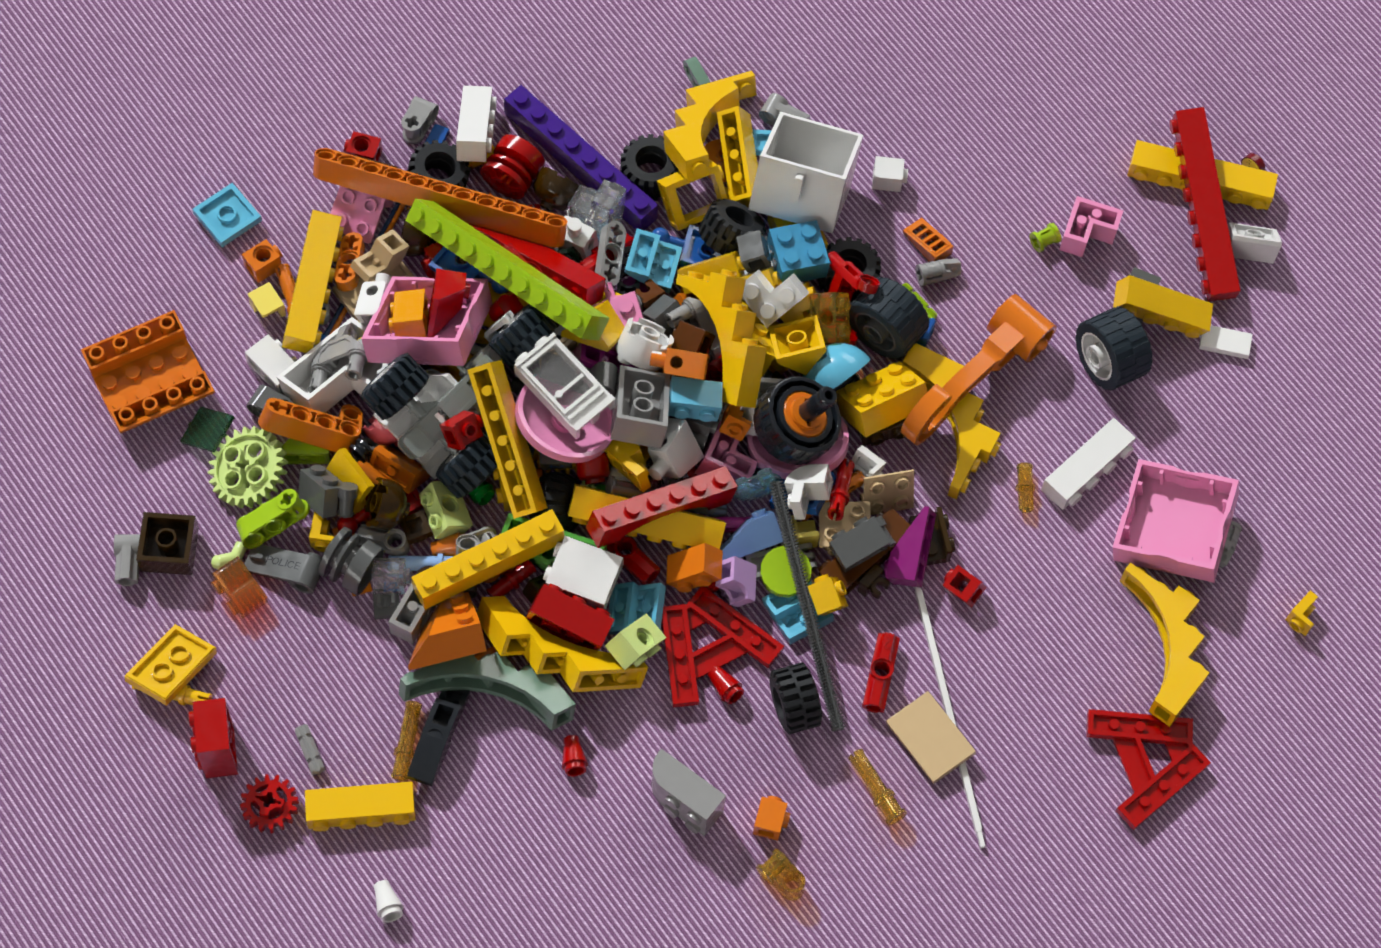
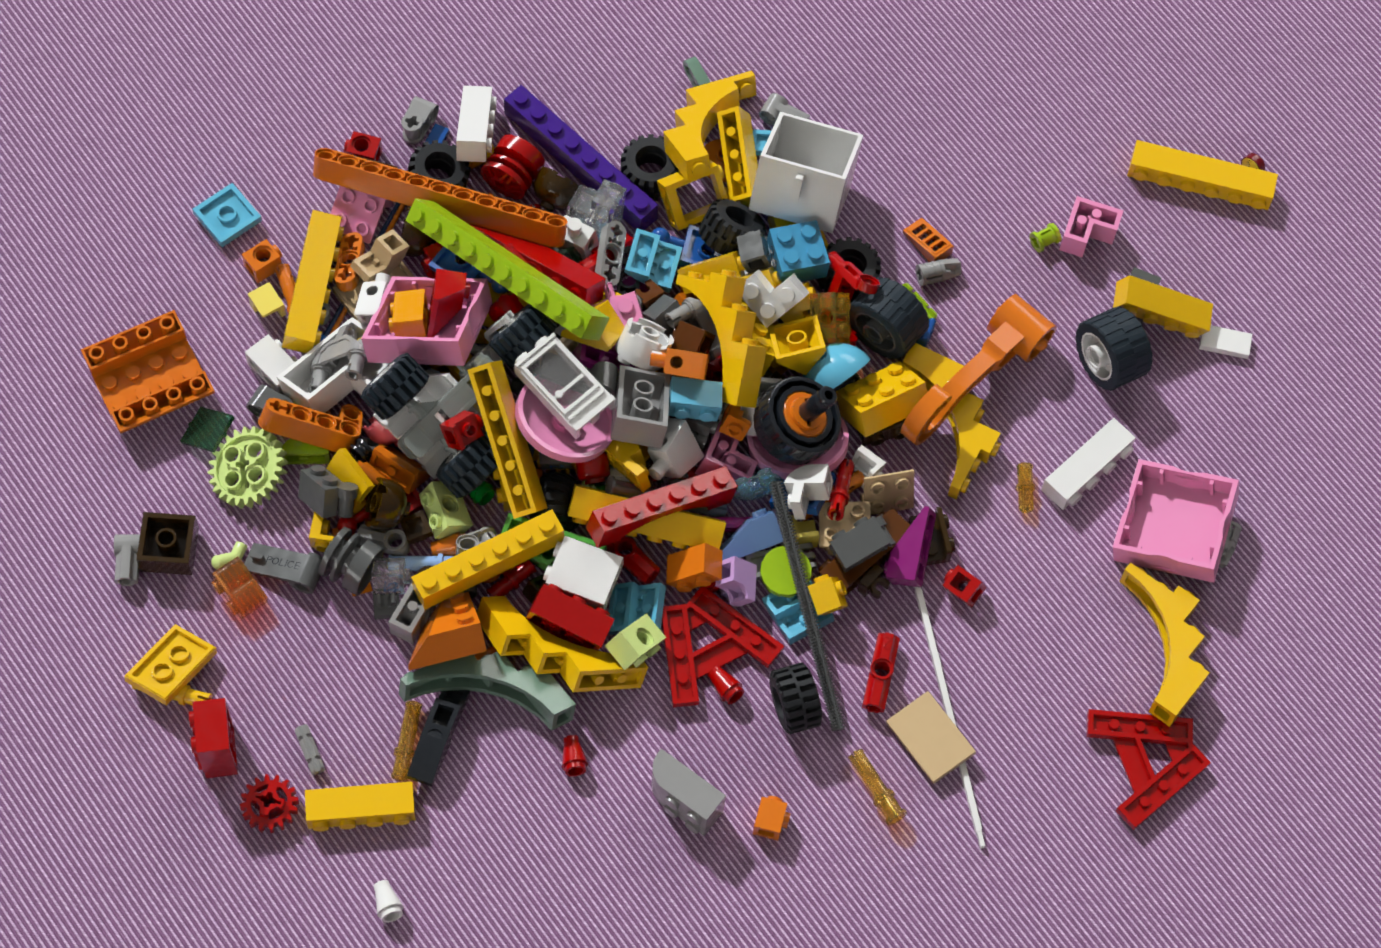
(271, 518): lime piece -> none
(778, 872): clear yellow piece -> none
(889, 174): white brick -> none
(1205, 204): red brick -> none
(1254, 242): white slope -> none
(1299, 615): yellow bracket -> none

